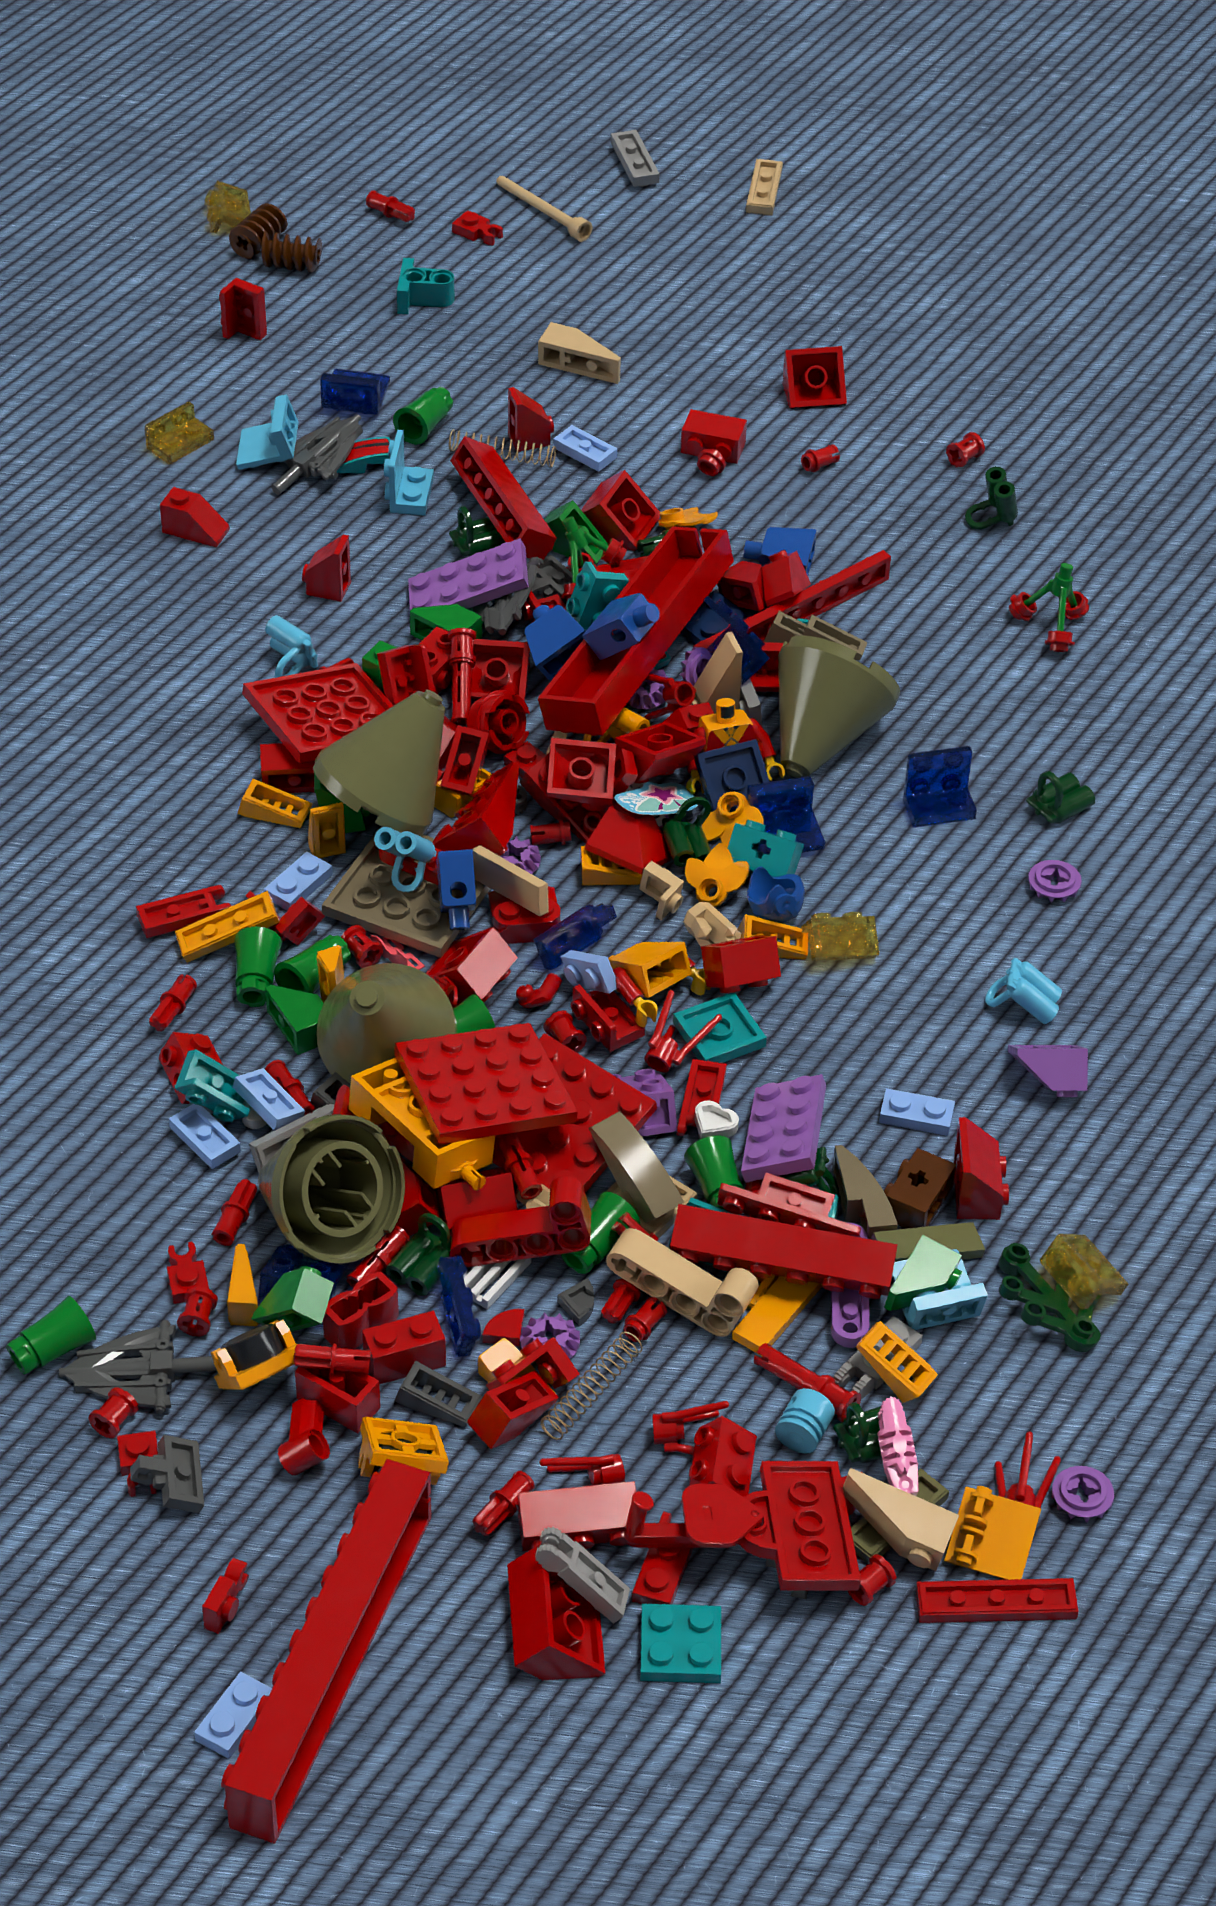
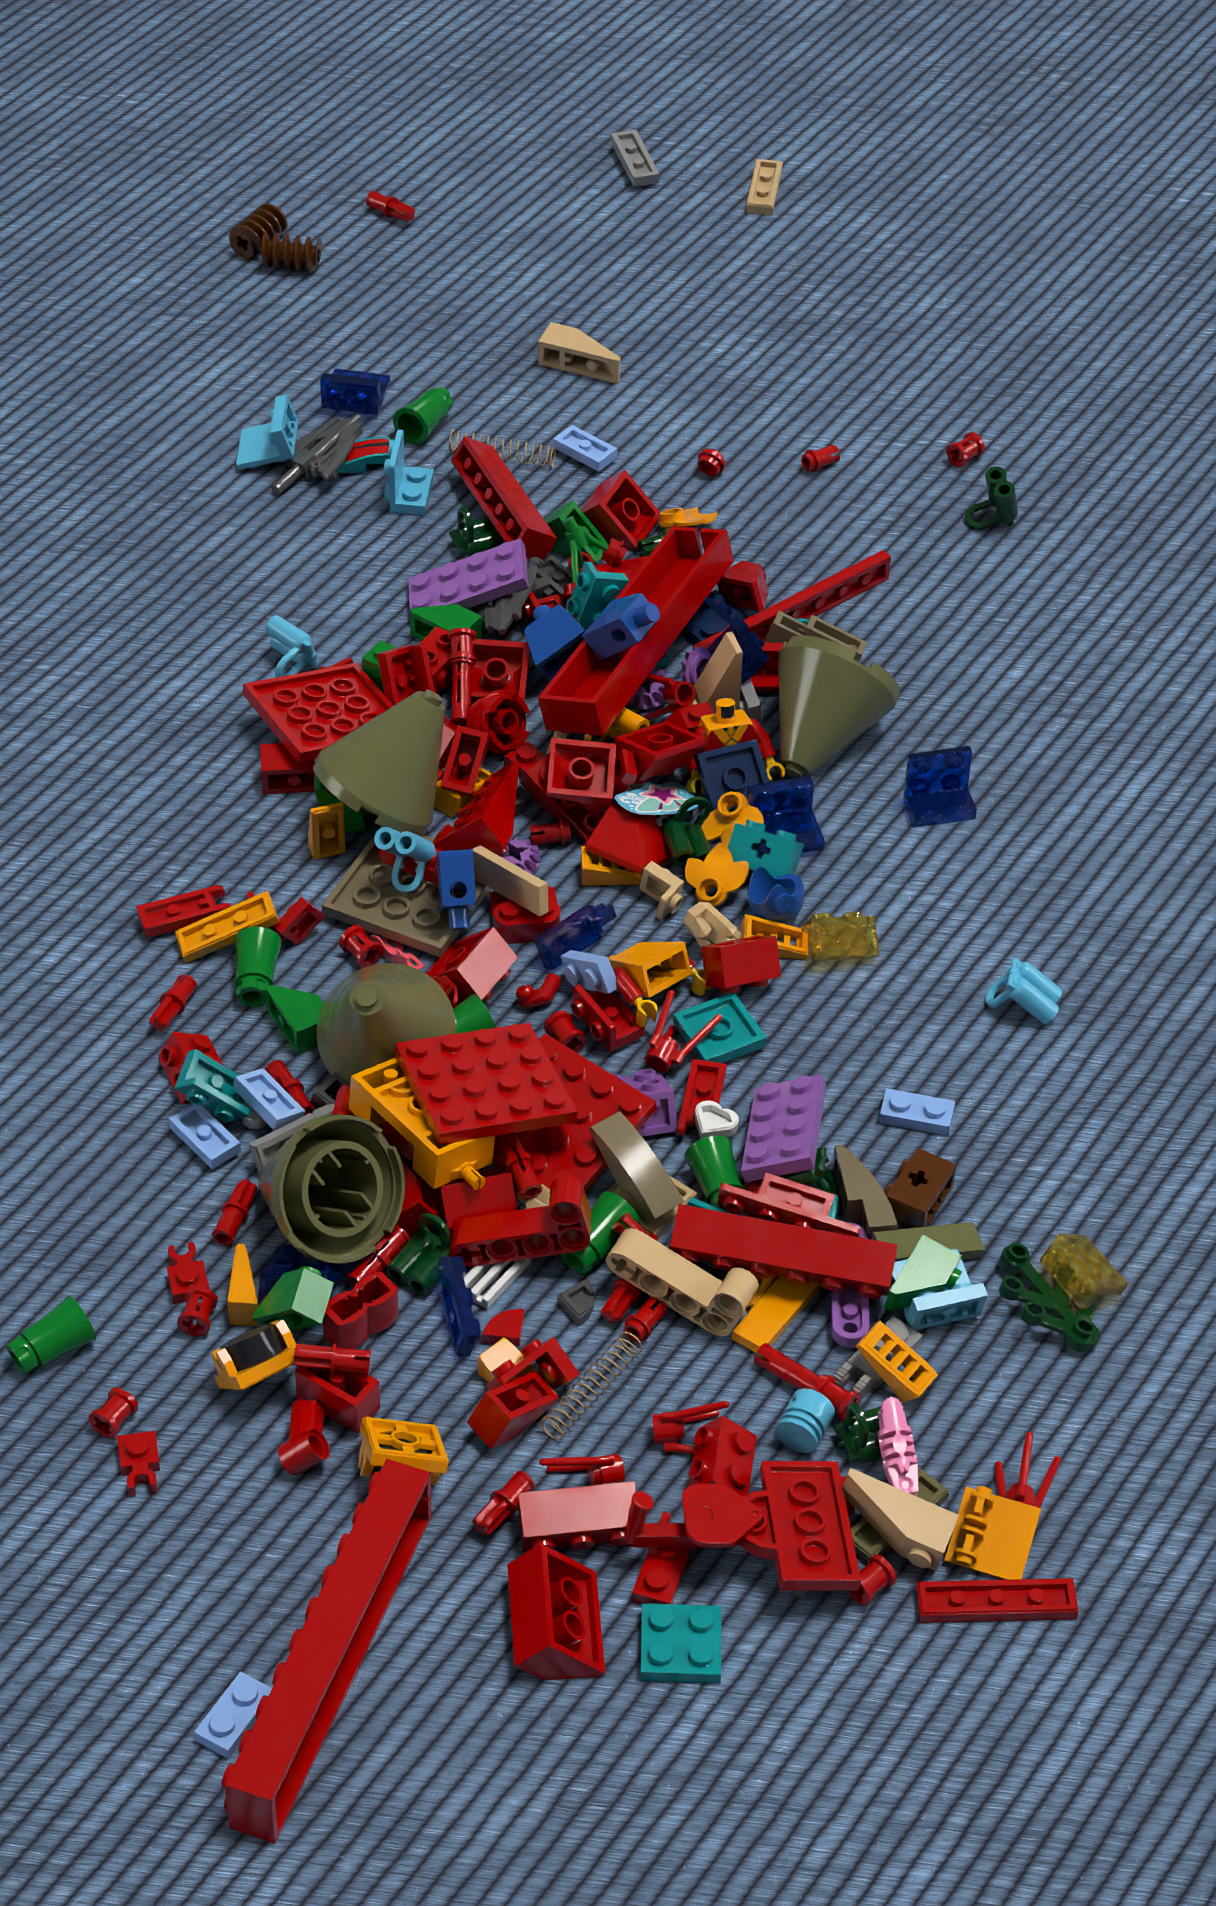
(156, 1369): dark grey bar -> none
(175, 1472): dark grey hinge -> none
(177, 434): clear yellow bracket -> none
(192, 518): red slope -> none
(222, 1601): red plate -> none
(226, 205): clear yellow bracket -> none
(243, 309): red bracket -> none
(264, 804): light orange slope -> none
(299, 880): light blue plate -> none
(302, 970): green plant -> none
(329, 571): red slope -> none
(329, 970): light orange slope -> none
(403, 1342): red brick -> none
(422, 1402): dark grey slope -> none
(423, 287): teal tile -> none
(476, 226): red plate -> none
(527, 421): red slope -> none
(562, 1330): medium lavender gear -> none
(578, 227): tan piece -> none
(583, 1573): light grey hinge -> none
(715, 432): red brick -> none
(783, 538): blue torso -> none
(783, 577): red slope -> none
(814, 377): red slope -> none
(978, 1173): red slope -> none
(1055, 1066): medium lavender slope -> none
(1060, 797): dark green piece -> none
(1067, 876): medium lavender gear -> none
(1071, 604): plant -> none
(1094, 1484): medium lavender gear -> none

